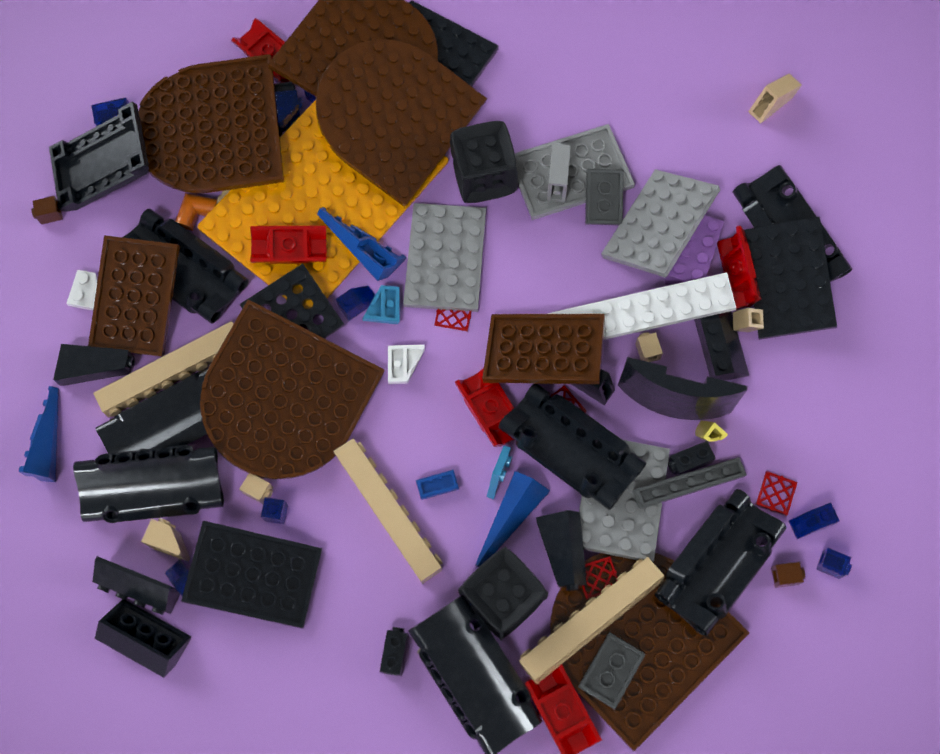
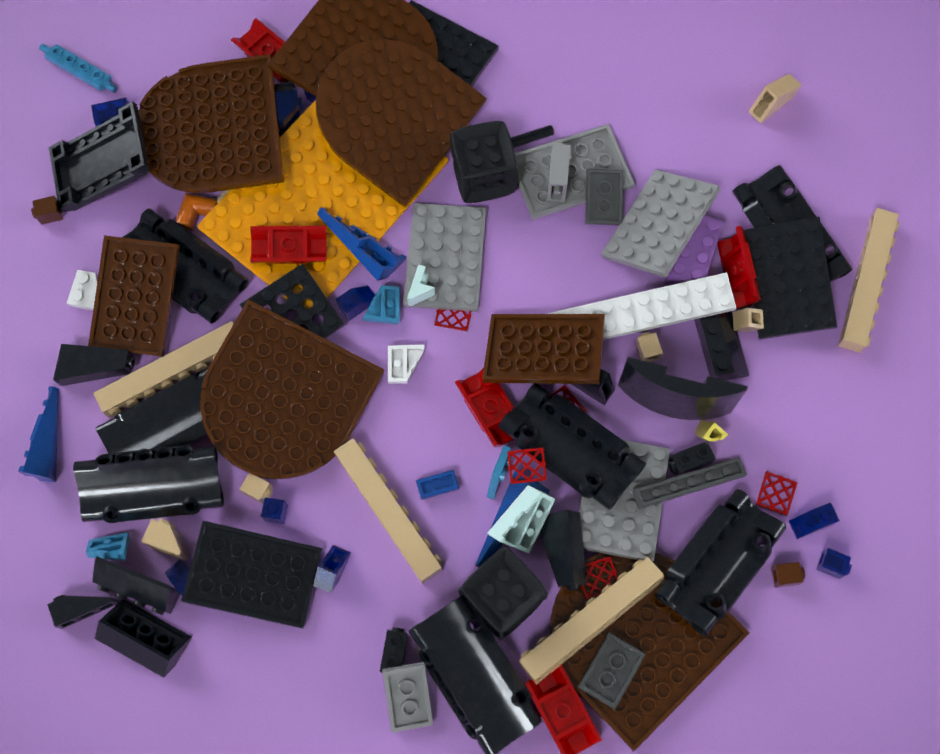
(72, 609): none -> black slope
(78, 67): none -> dark azure plate
(109, 547): none -> dark azure wing
(331, 569): none -> clear blue slope
(407, 697): none -> light grey plate
(419, 290): none -> light aqua slope
(523, 519): none -> light aqua wedge
(525, 451): none -> red window
(532, 136): none -> black axle
(868, 280): none -> tan brick

